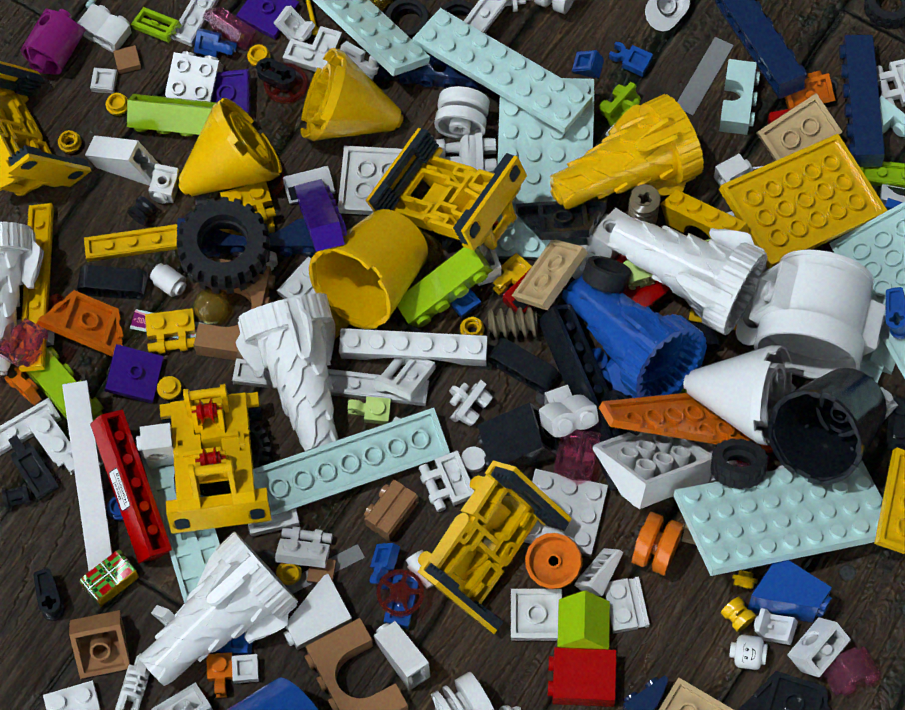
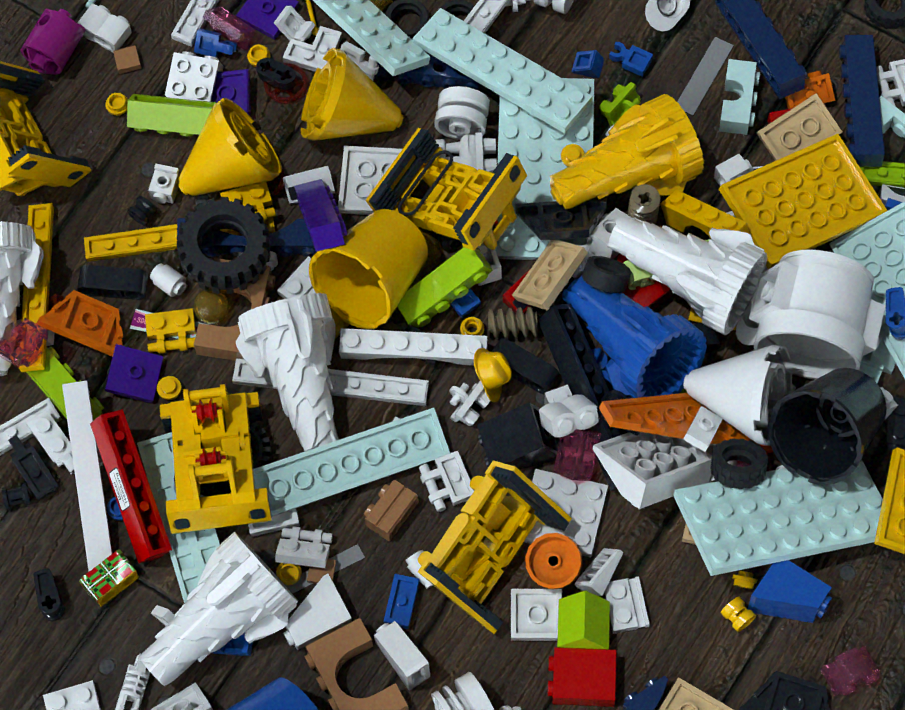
(26, 387): orange plate -> none
(68, 136): yellow plate -> none
(99, 644): medium nougat slope -> none
(104, 80): white tile -> none
(122, 158): white slope -> none
(146, 25): lime tile -> none
(156, 444): white brick -> none
(219, 670): orange plate -> none
(245, 668): white plate -> none
(375, 410): yellowish green plate -> none
(383, 560): blue plate -> none
(400, 592): clear red wheel -> none
(408, 380): white plate -> none
(431, 188): none -> black piece
(473, 459): white tile -> none
(492, 371): none -> yellow piece
(511, 272): yellow plate -> none
(571, 153): none -> yellow plate
(654, 542): orange wheel -> none
(703, 429): none -> white plate
(749, 652): white head -> none
(775, 627): white bracket -> none
(819, 647): white brick -> none

